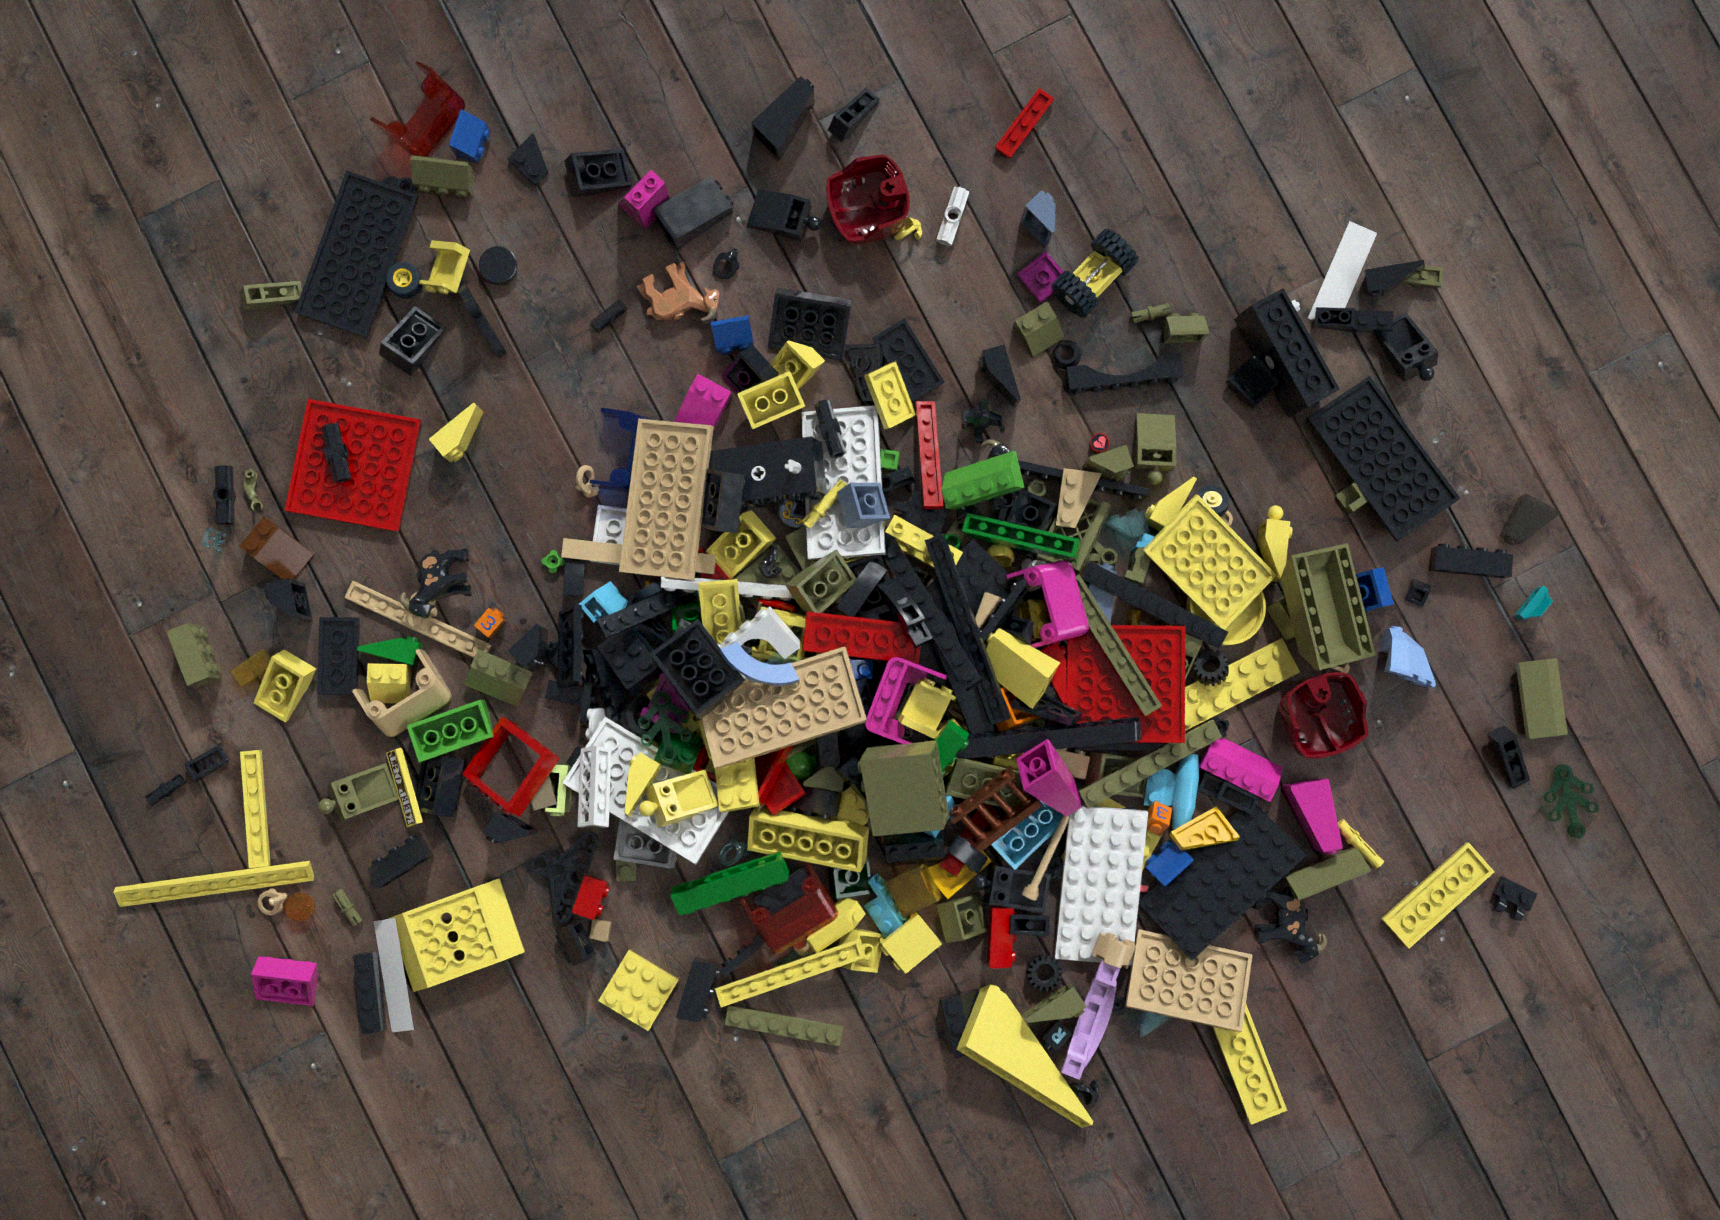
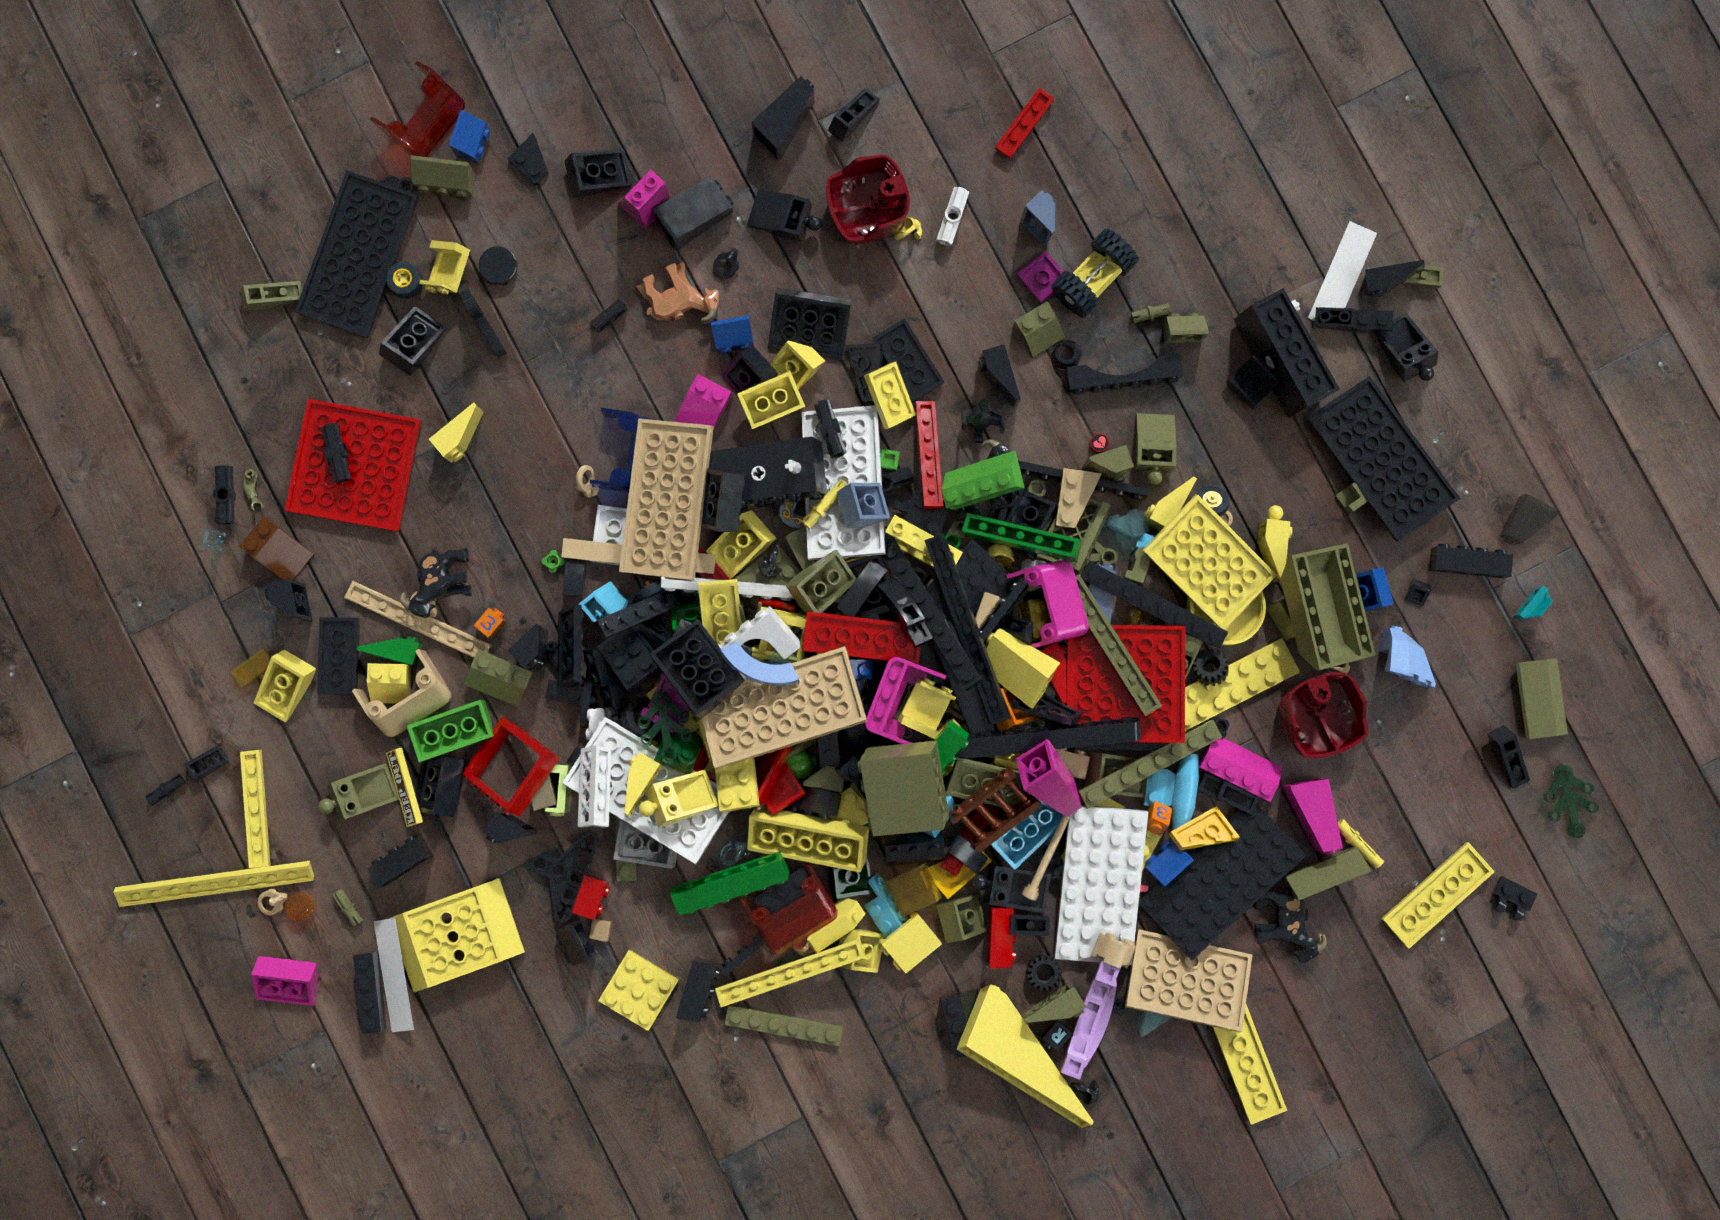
(194, 654): olive brick -> none

